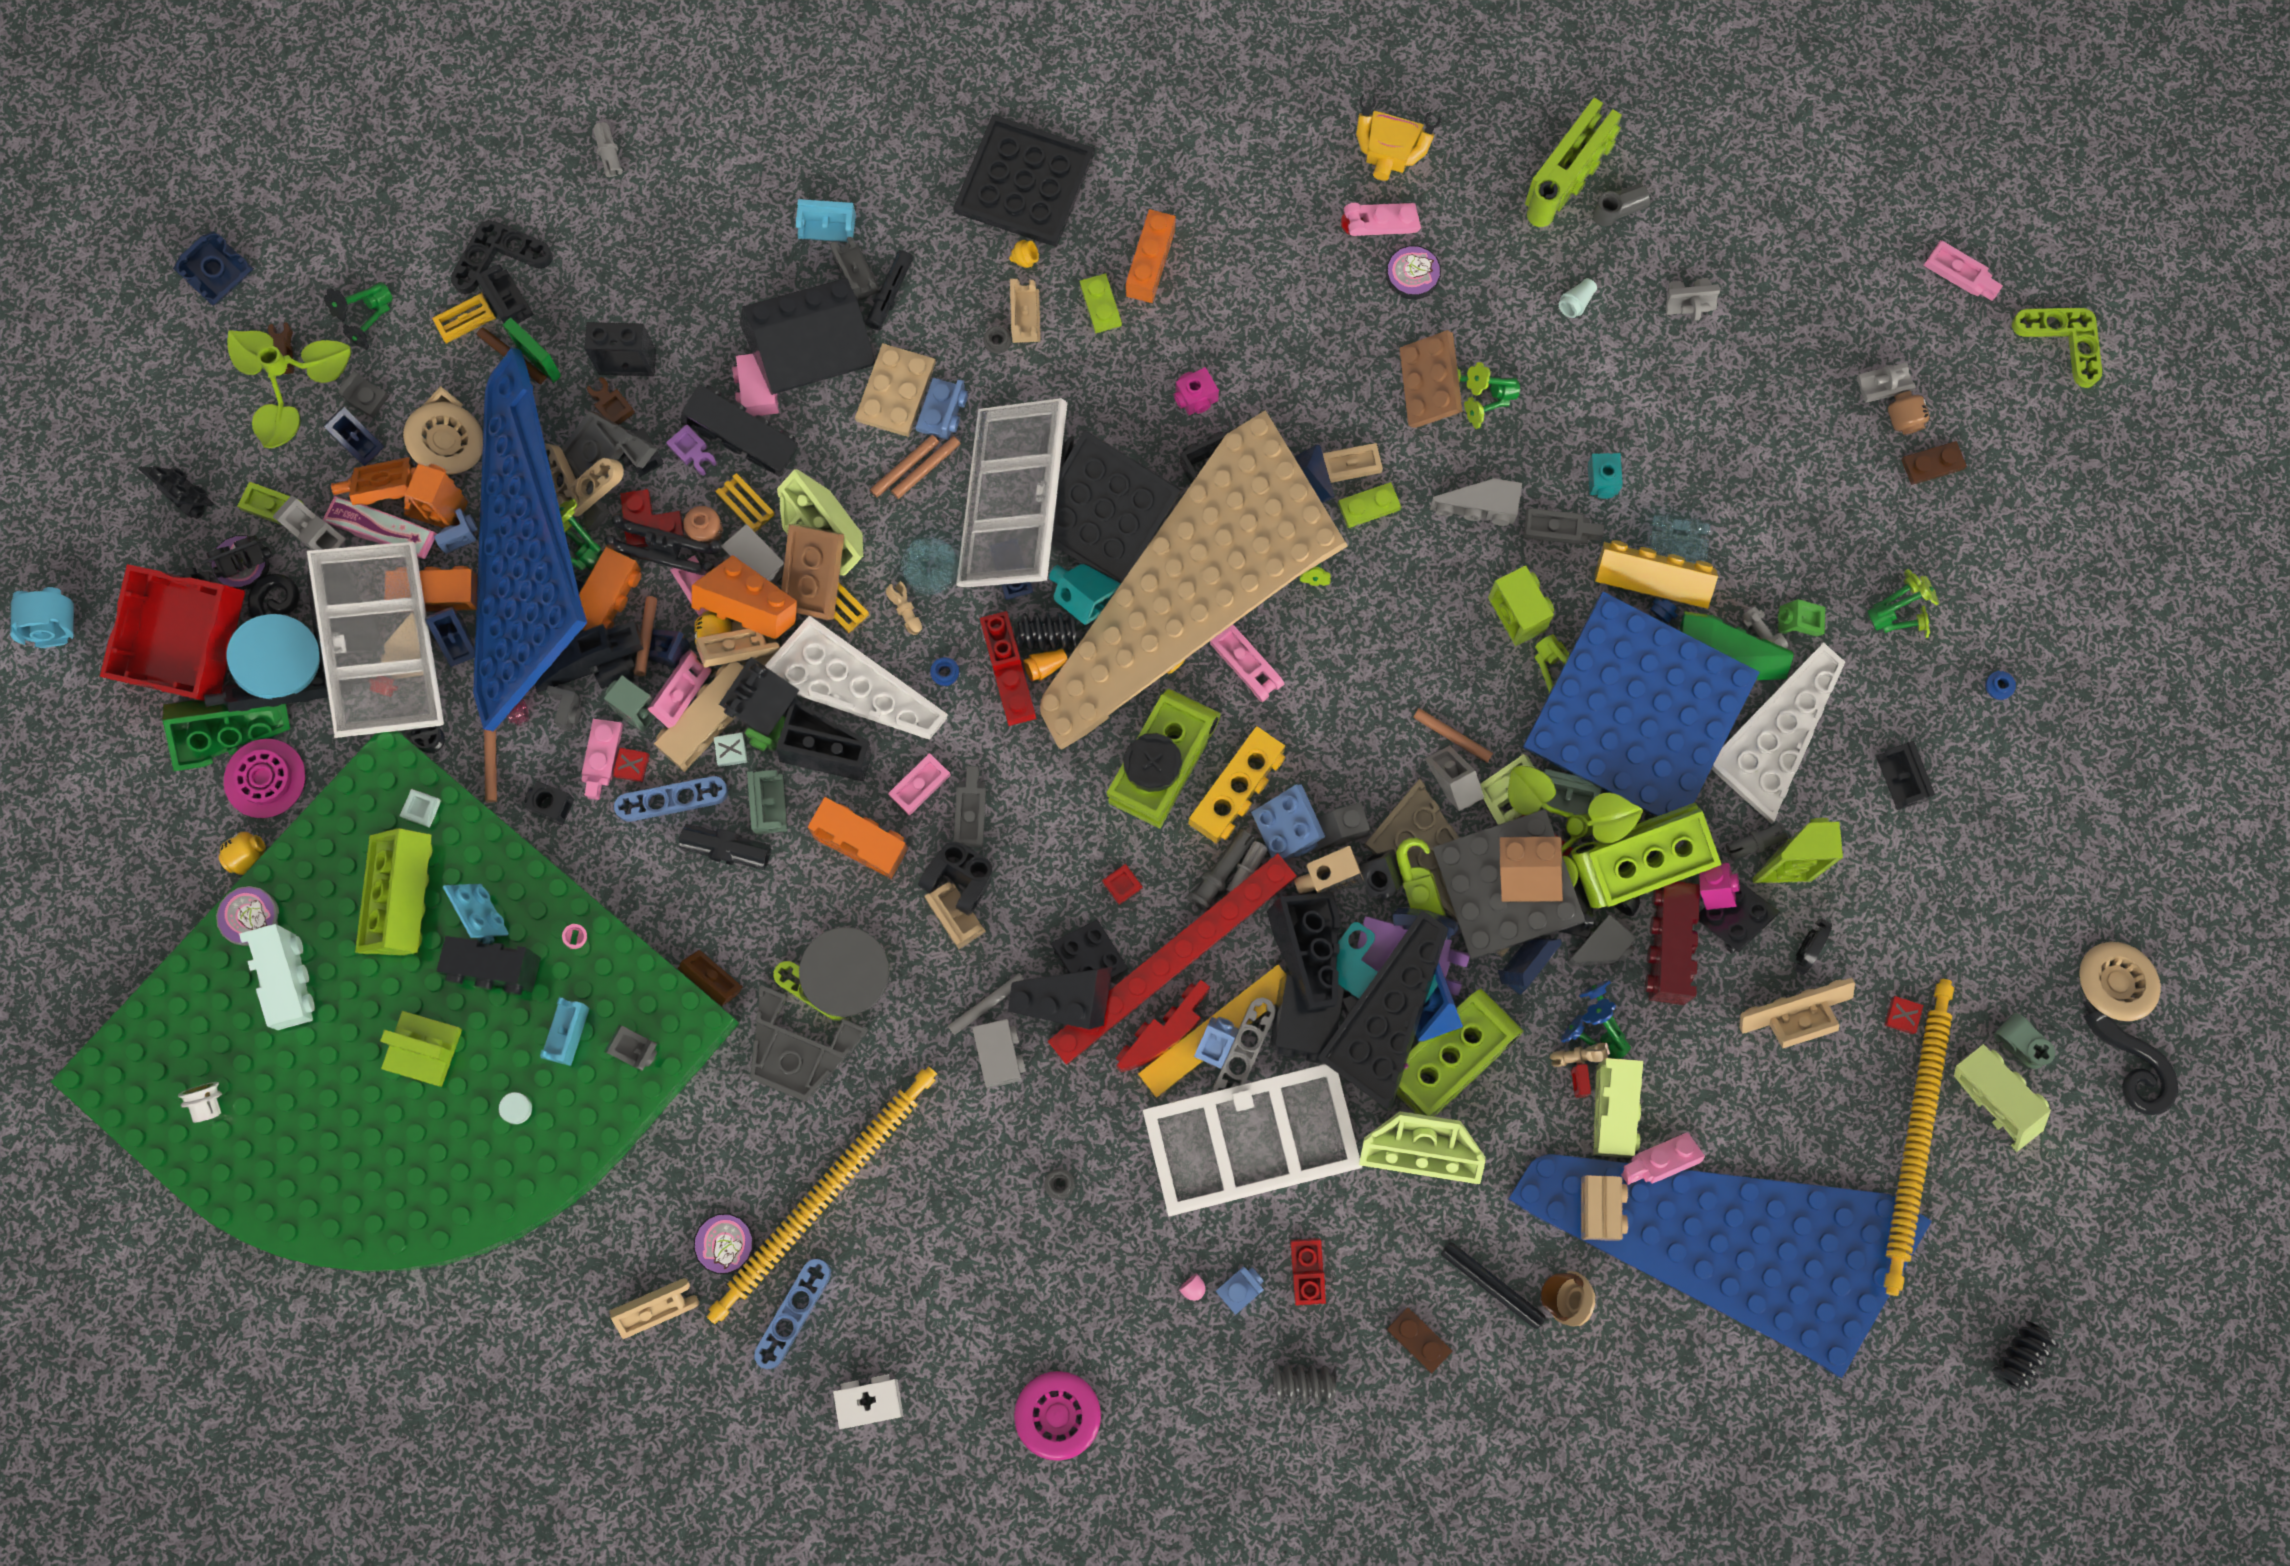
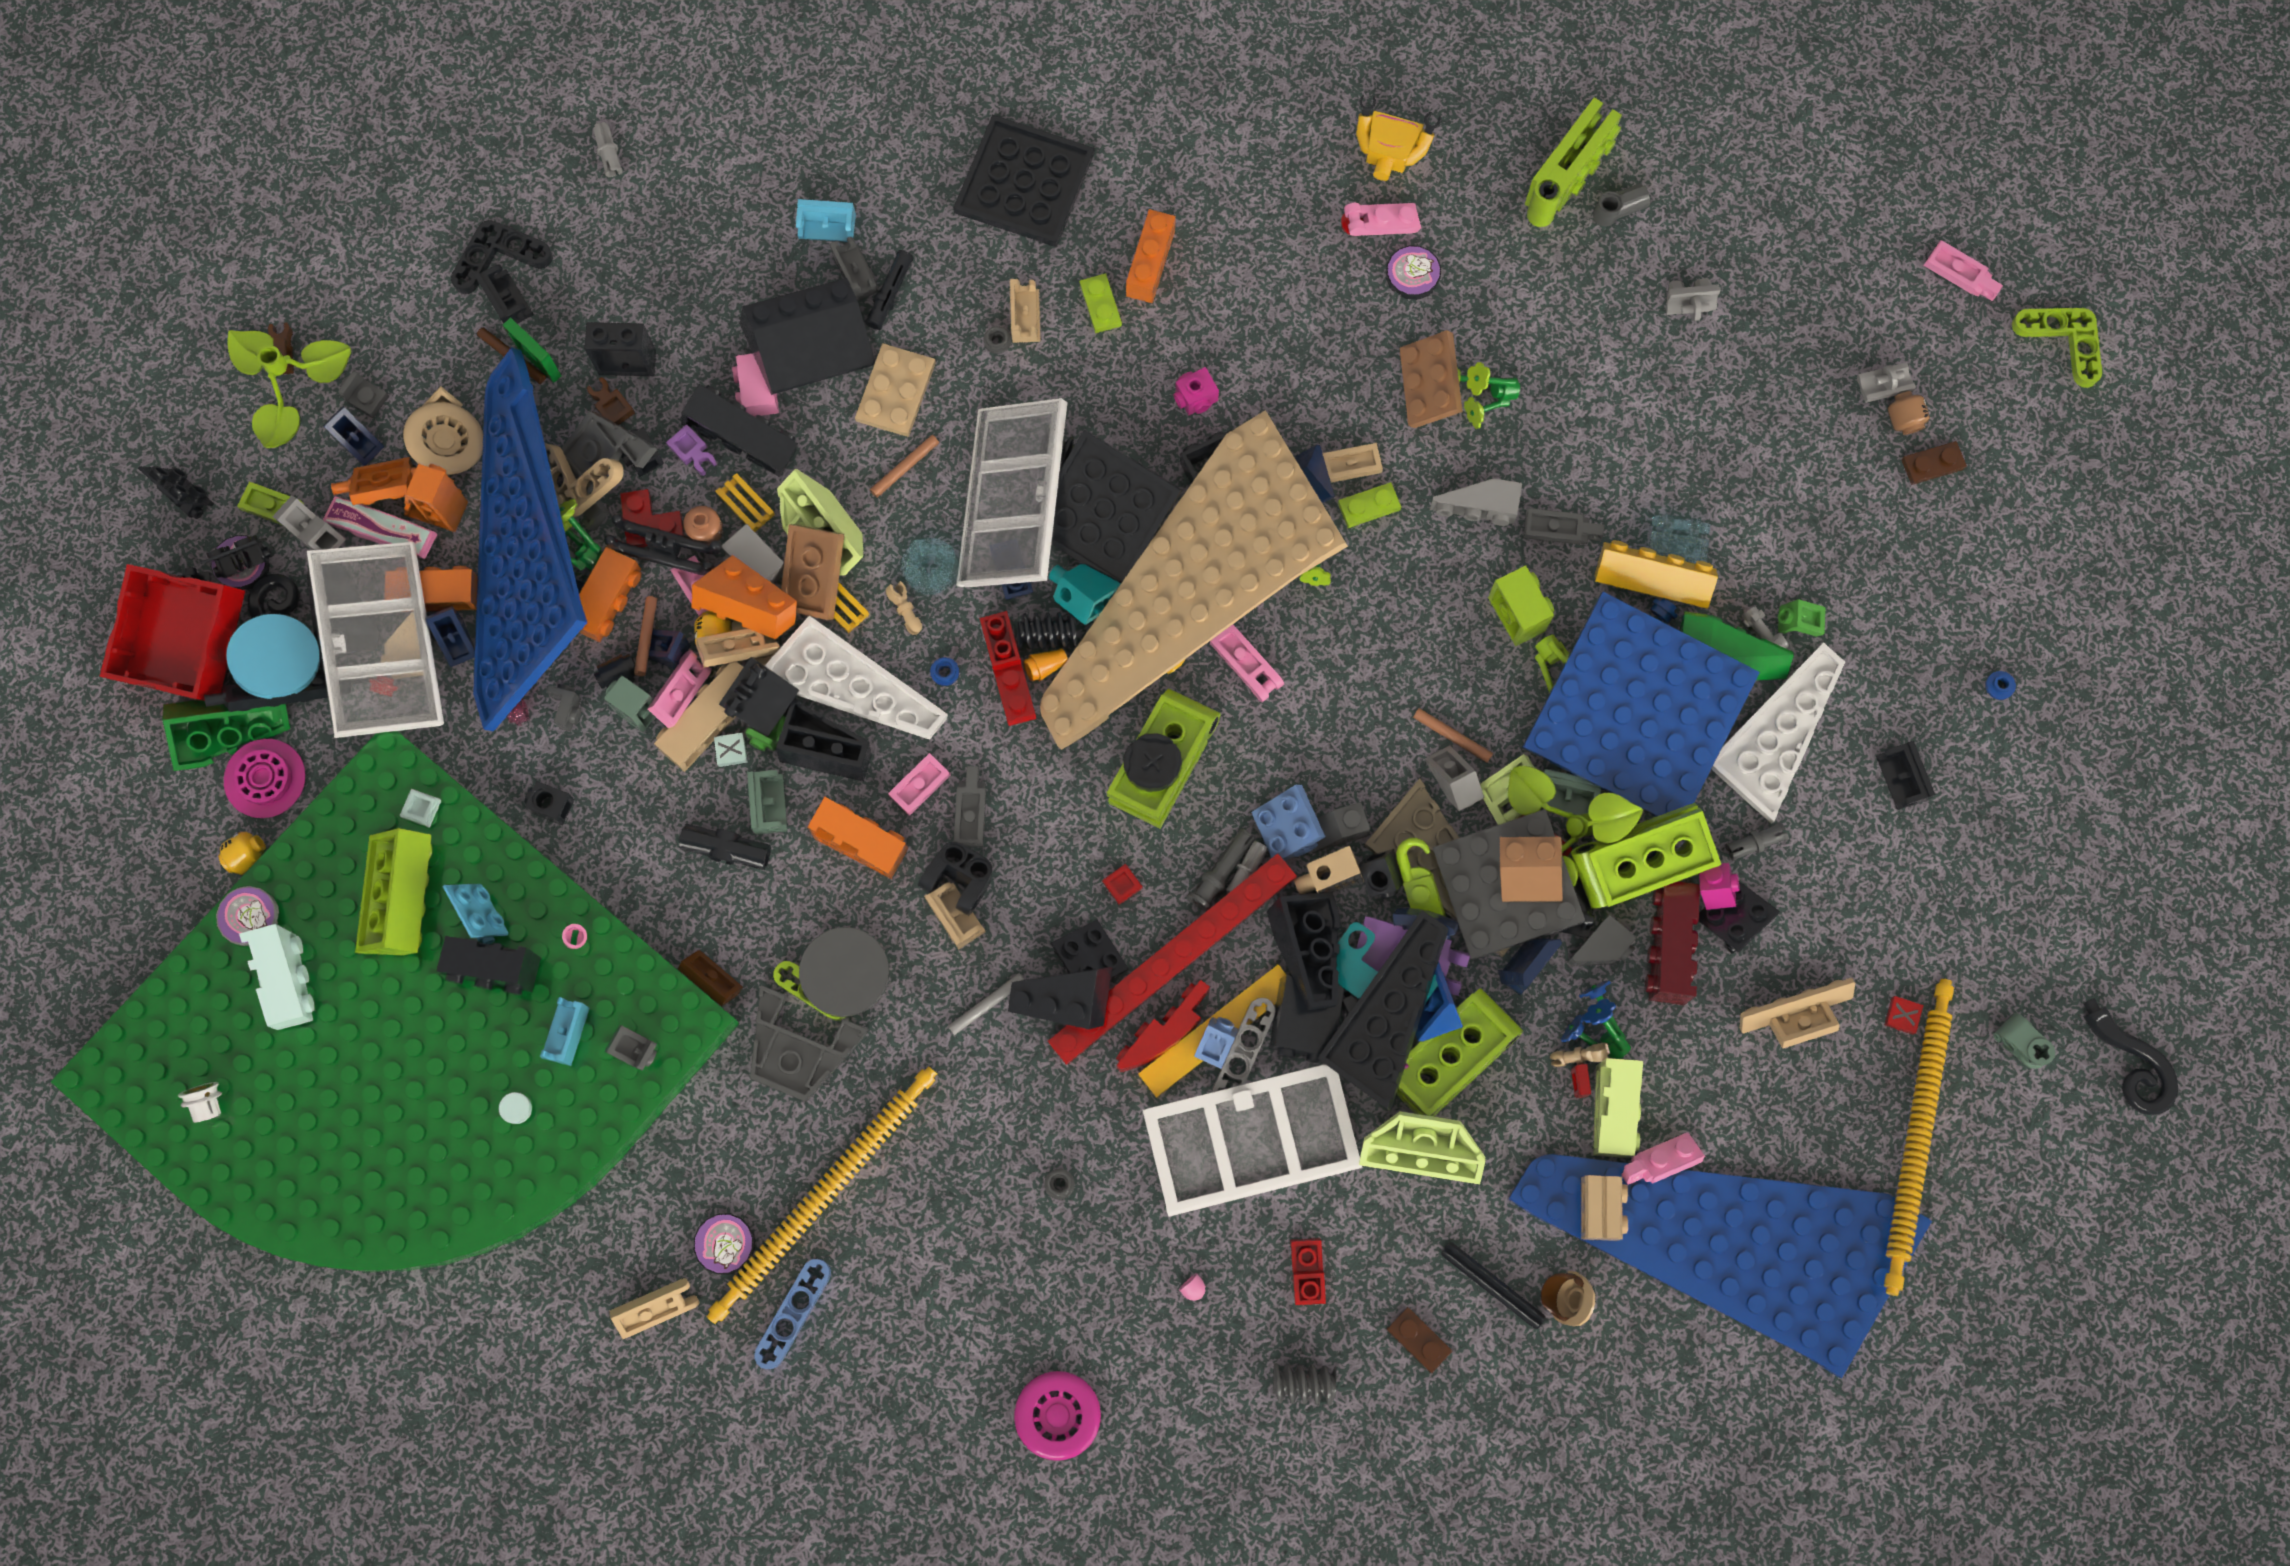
(42, 617): medium azure brick -> none
(212, 267): dark blue slope -> none
(374, 297): plant -> none
(420, 1048): lime bracket -> none
(421, 736): black wheel -> none
(457, 536): medium blue bracket -> none
(468, 326): yellow tile -> none
(490, 766): nougat bar -> none
(589, 650): black slope -> none
(601, 756): bright pink hinge -> none
(631, 765): red tile -> none
(670, 794): medium blue beam -> none
(852, 1413): white brick -> none
(925, 467): nougat piece -> none
(941, 408): medium blue bracket -> none
(997, 1053): light grey brick -> none
(1024, 254): yellow plate -> none
(1240, 1289): medium blue bracket -> none
(1257, 745): yellow brick -> none
(1575, 300): light aqua cone -> none
(1605, 474): teal brick -> none
(1633, 905): black hinge -> none
(1804, 854): lime slope -> none
(1812, 946): black tile -> none
(1883, 612): plant -> none
(2003, 1095): yellowish green wedge -> none
(2024, 1356): black piece -> none
(2112, 986): tan wheel -> none

